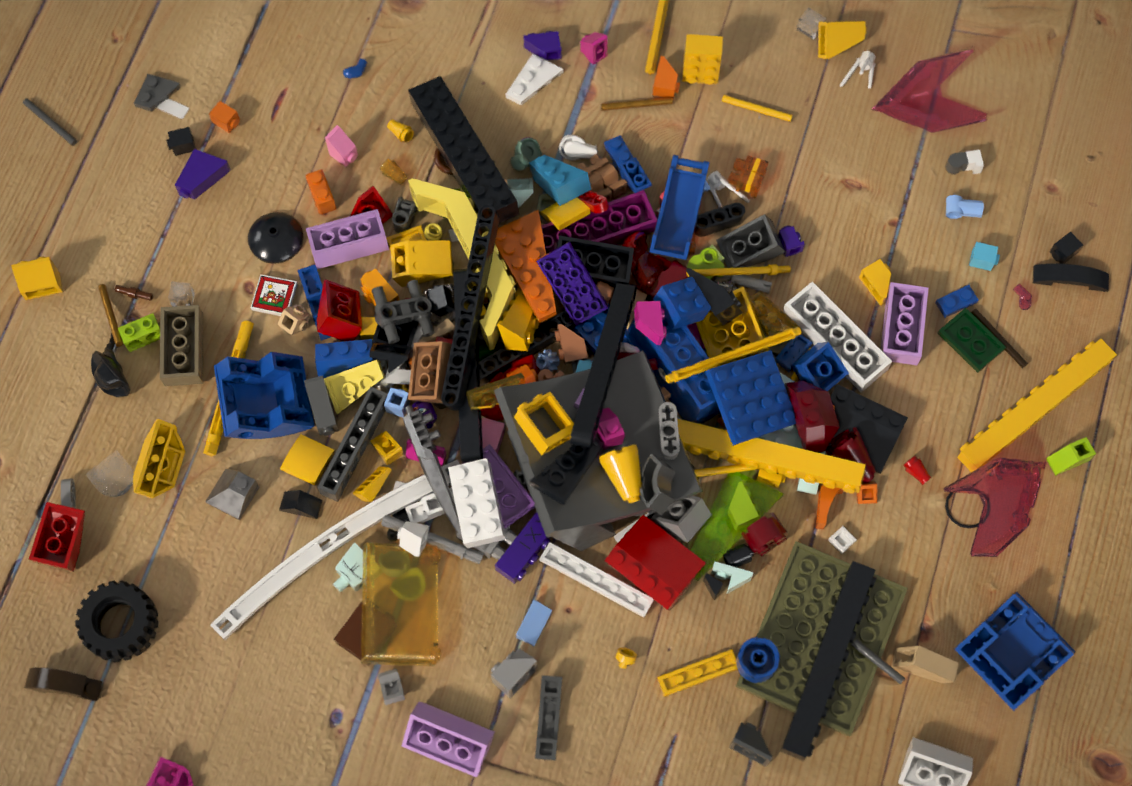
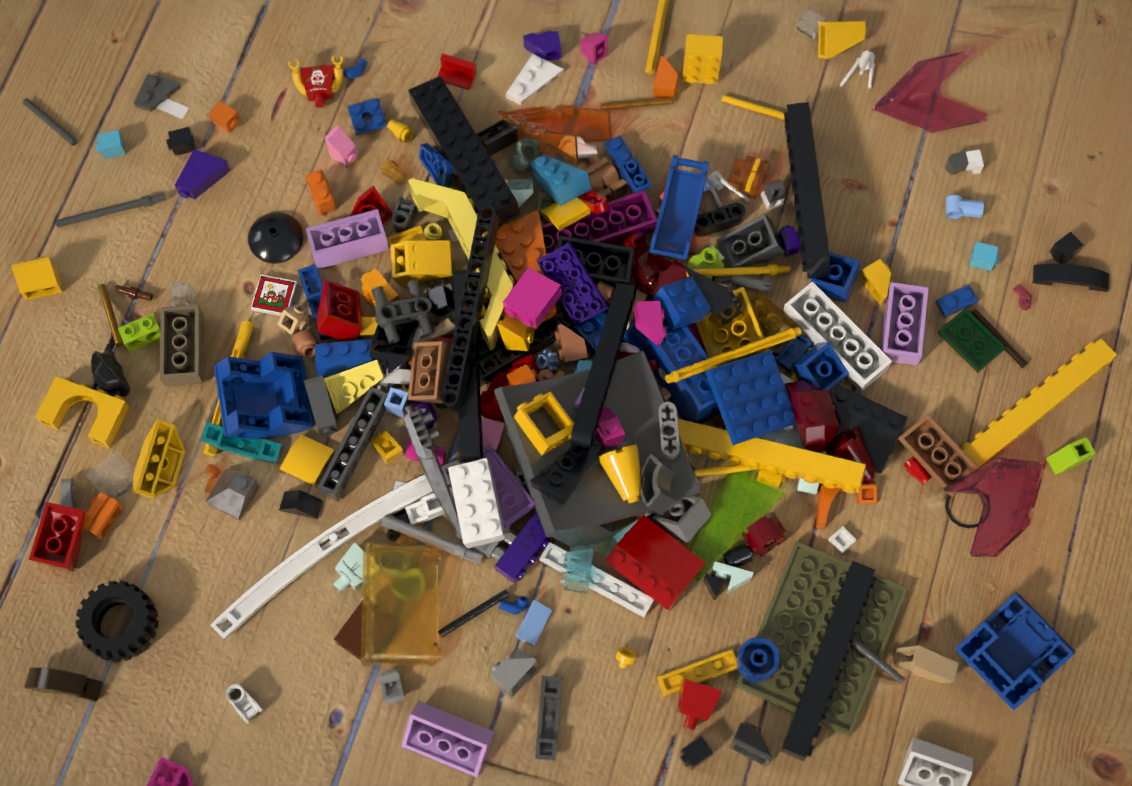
(65, 393): none -> yellow arch
(101, 515): none -> orange brick
(110, 144): none -> medium azure brick
(145, 201): none -> dark grey bar
(213, 472): none -> clear orange hand
(245, 705): none -> white piece
(250, 448): none -> teal slope
(304, 343): none -> nougat head
(318, 82): none -> torso
(360, 110): none -> blue piece
(371, 486): yellow slope -> none
(413, 537): white slope -> none
(436, 165): none -> blue wing
(457, 71): none -> red panel
(473, 613): none -> black bar
(485, 396): clear yellow wing -> none
(498, 136): none -> black slope
(515, 607): none -> blue arm
(532, 298): none -> dark pink brick
(562, 125): none -> clear orange windscreen
(579, 568): none -> clear light blue slope
(695, 753): none -> black brick
(696, 702): none -> red torso
(741, 509): lime slope -> none
(773, 192): none -> dark grey leg
(806, 191): none -> black brick
(842, 277): none -> blue brick
(937, 452): none -> medium nougat slope

